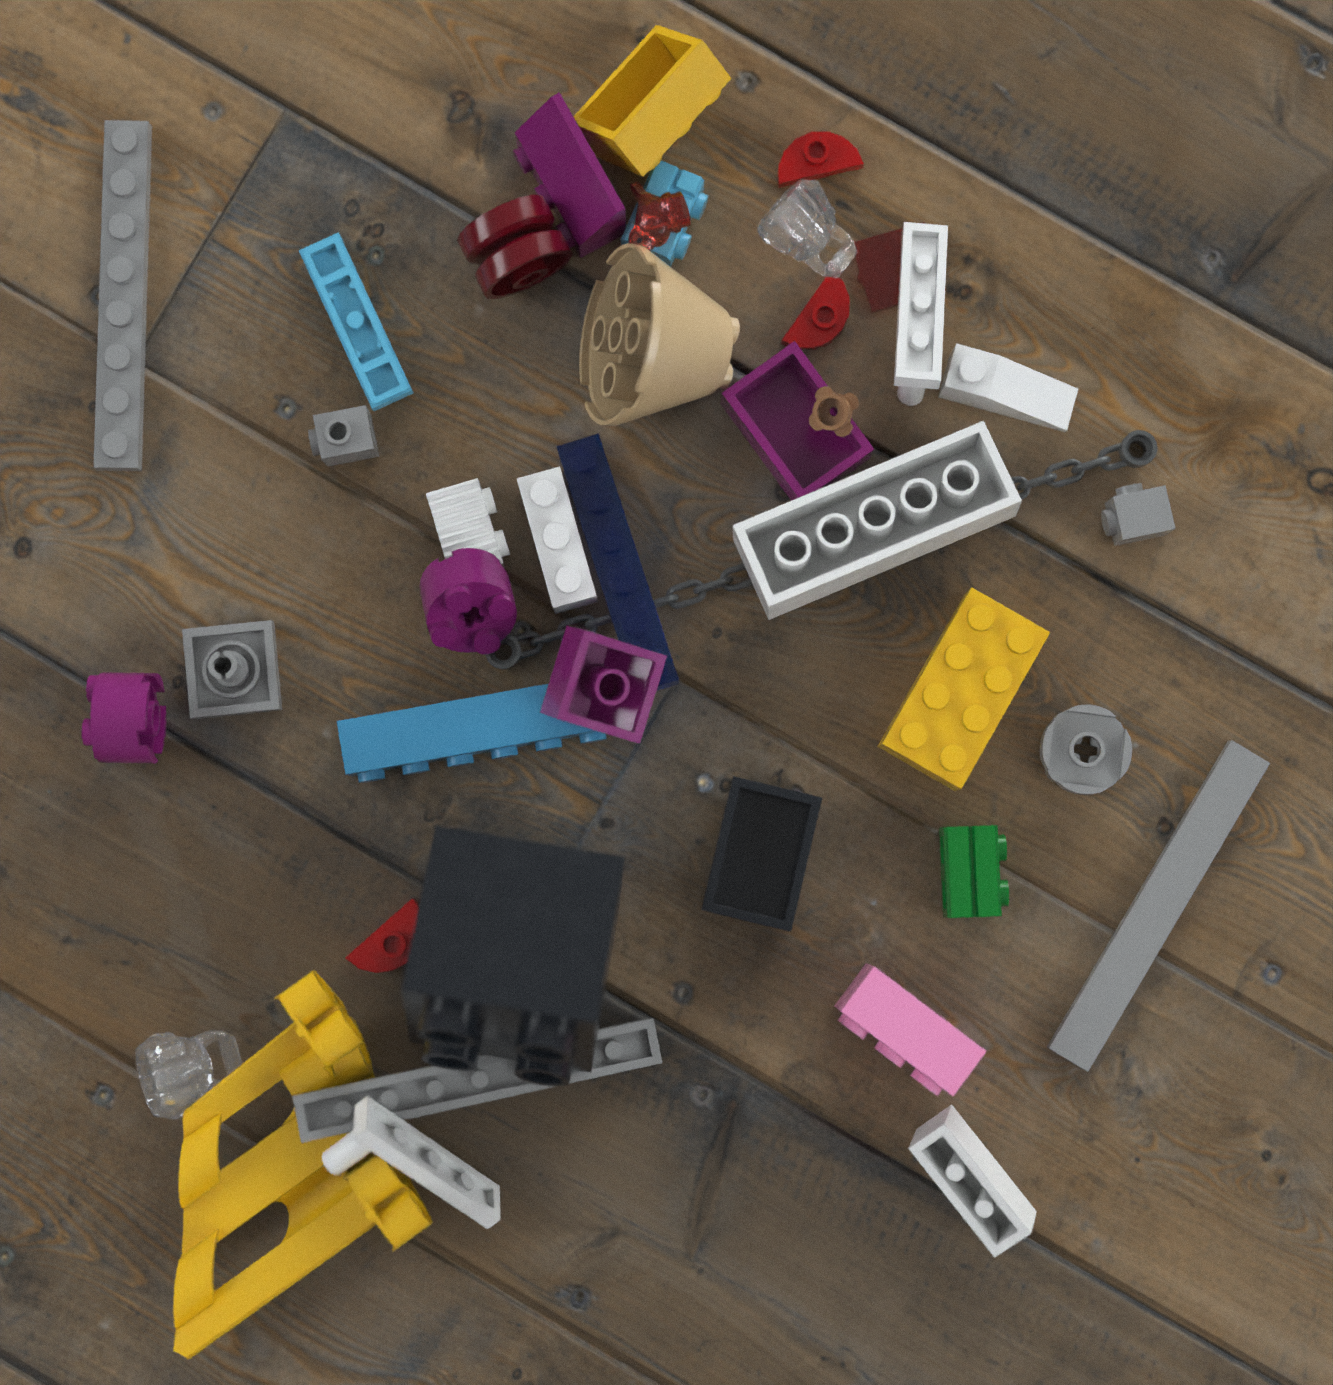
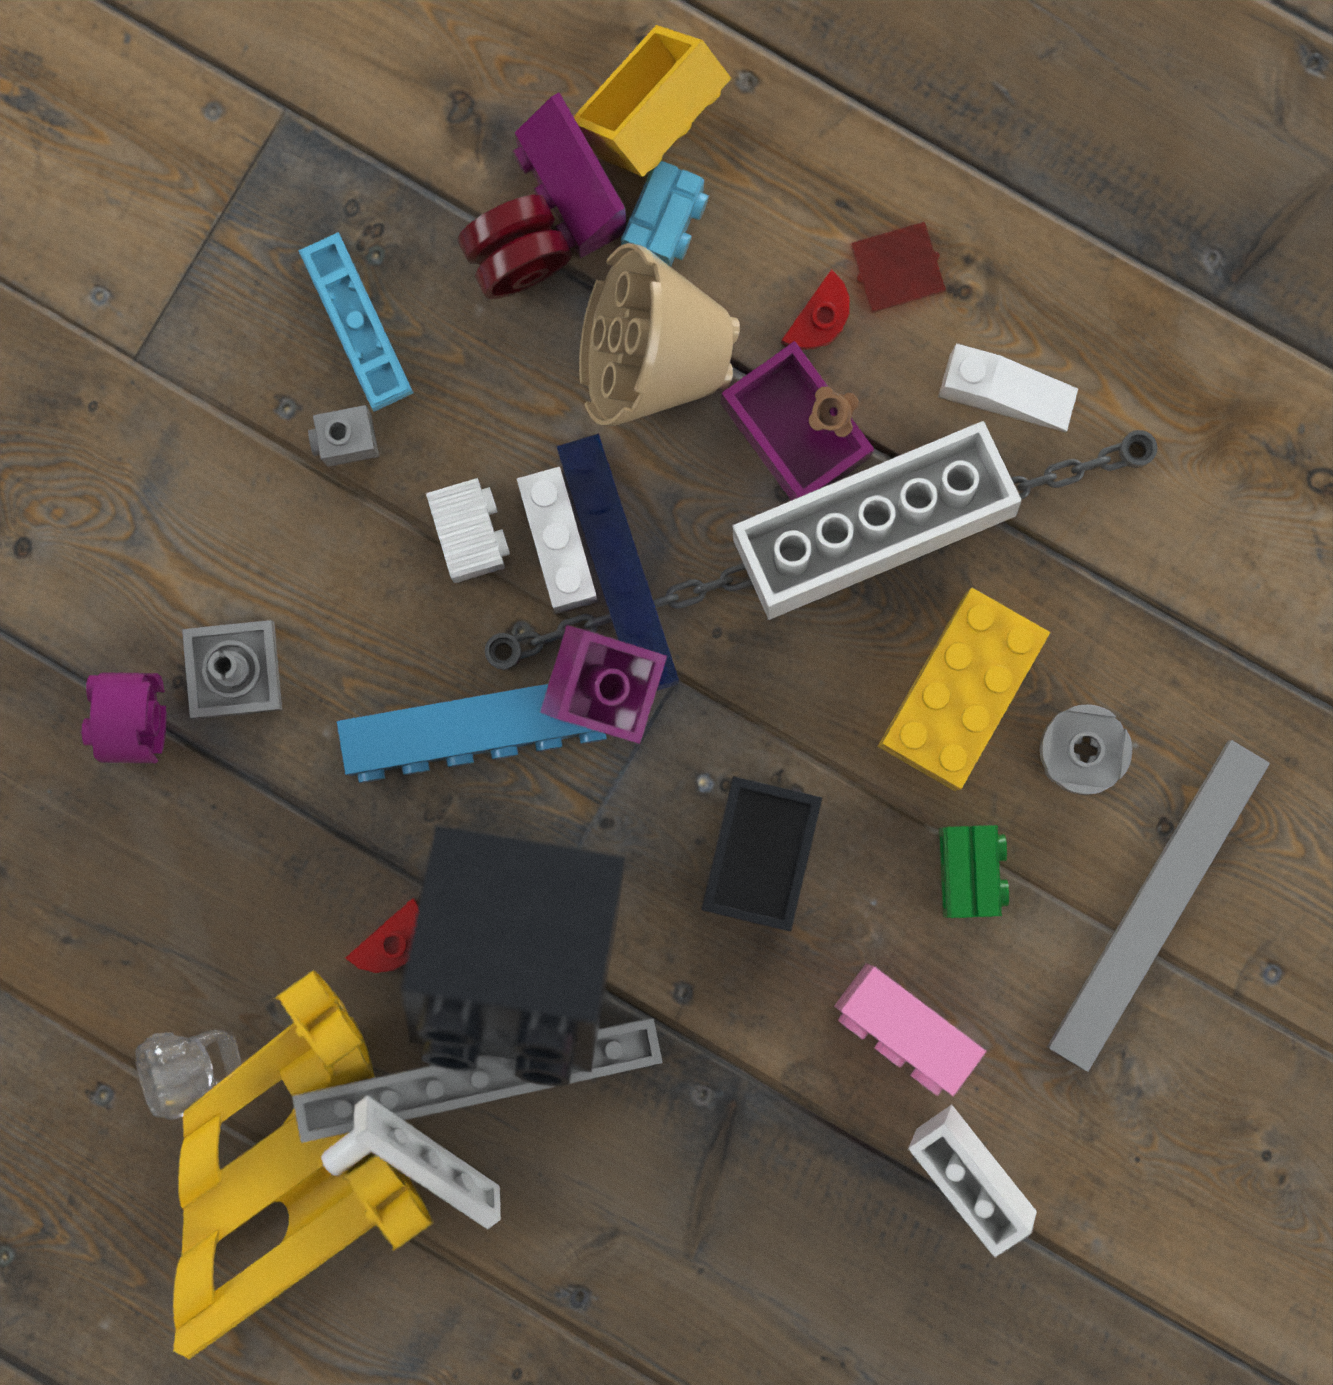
(122, 296): light grey plate -> none
(468, 602): magenta brick -> none
(657, 217): clear red animal -> none
(803, 226): clear piece -> none
(817, 157): red plate -> none
(920, 310): white piece -> none
(1137, 514): light grey brick -> none

